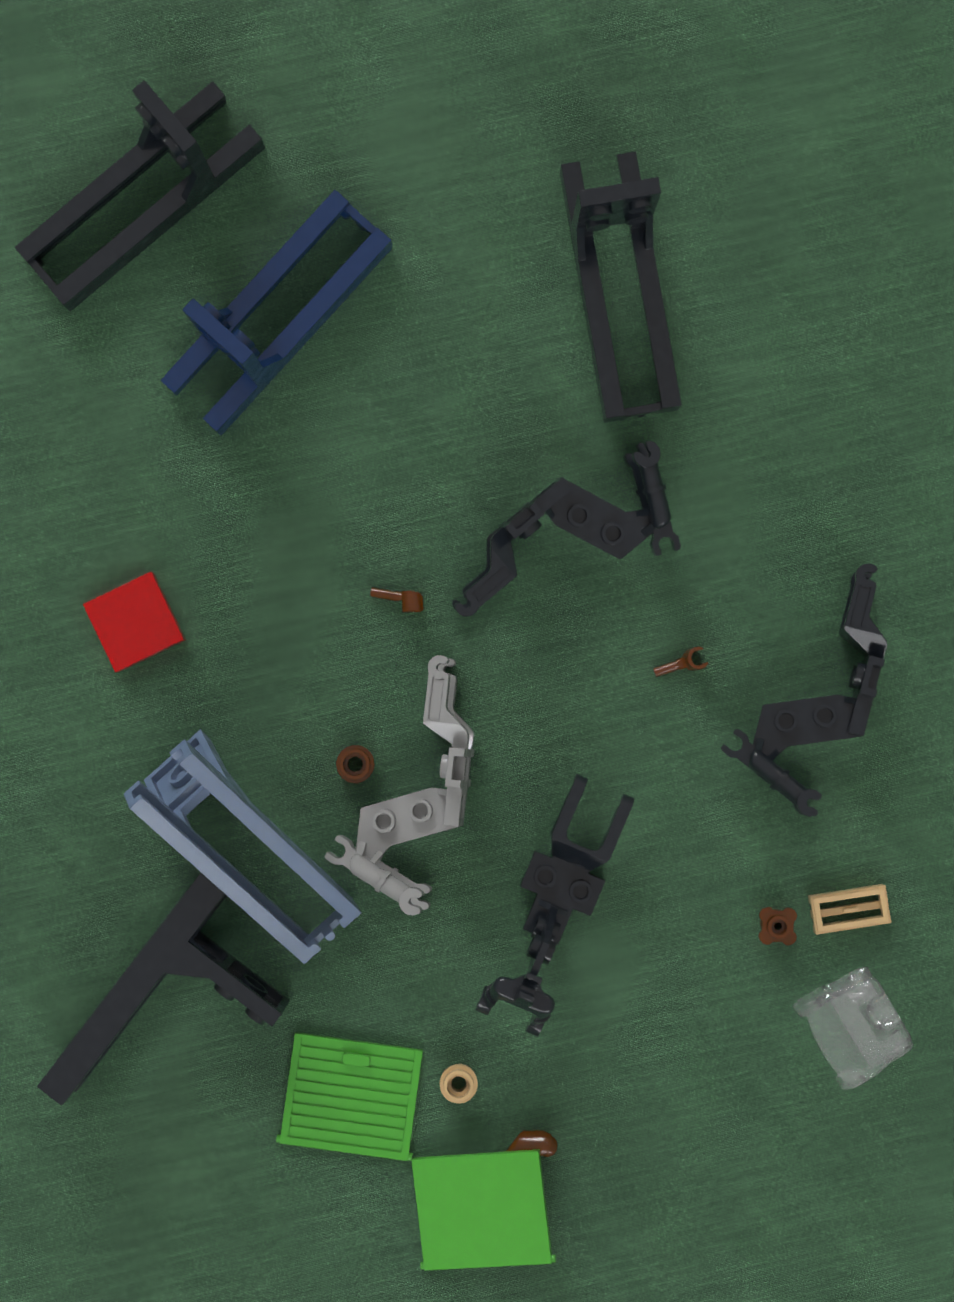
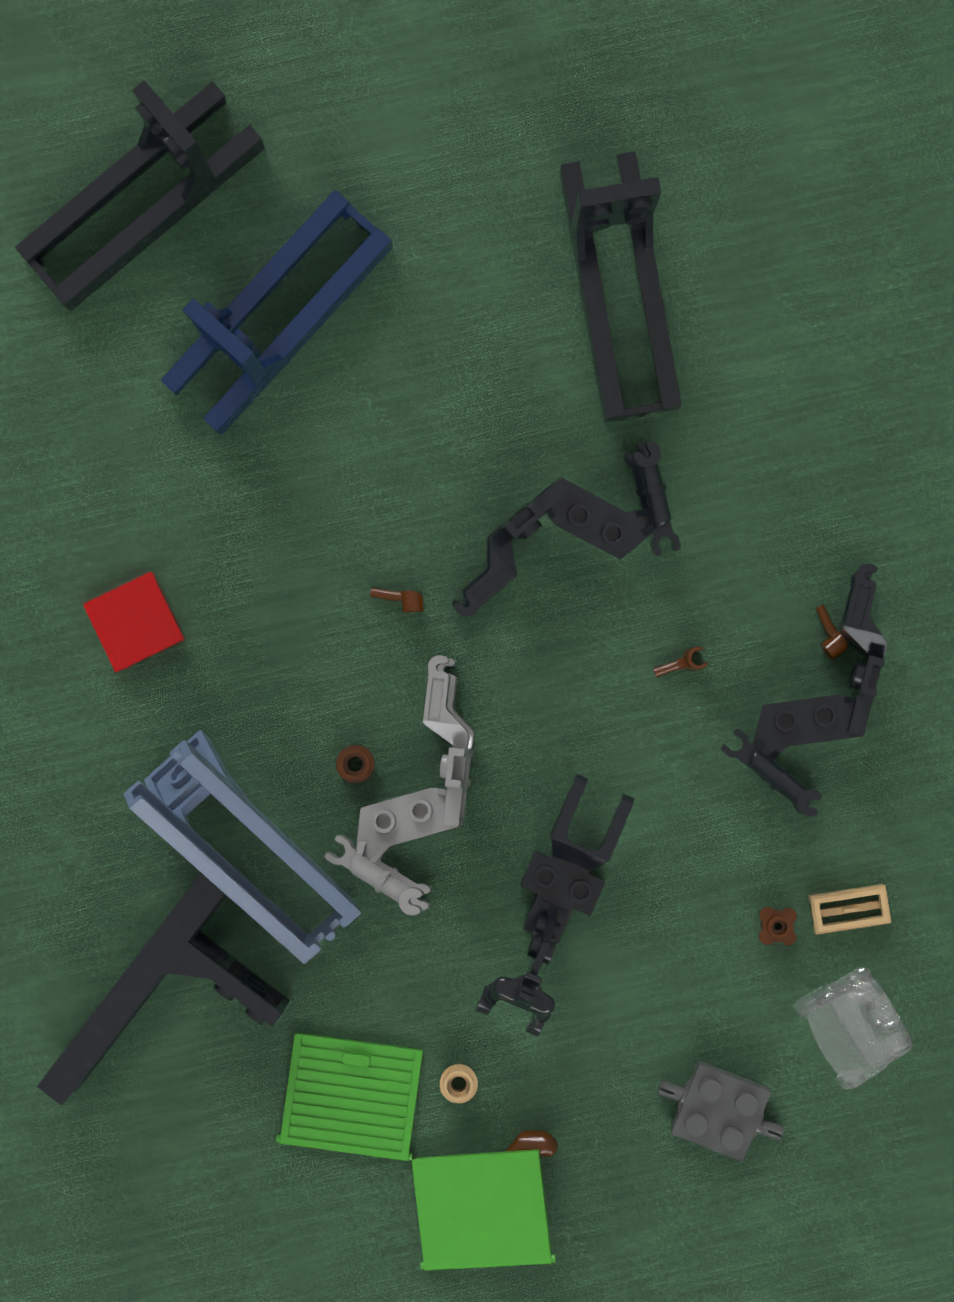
(720, 1110): none -> dark grey plate
(836, 643): none -> reddish brown hand

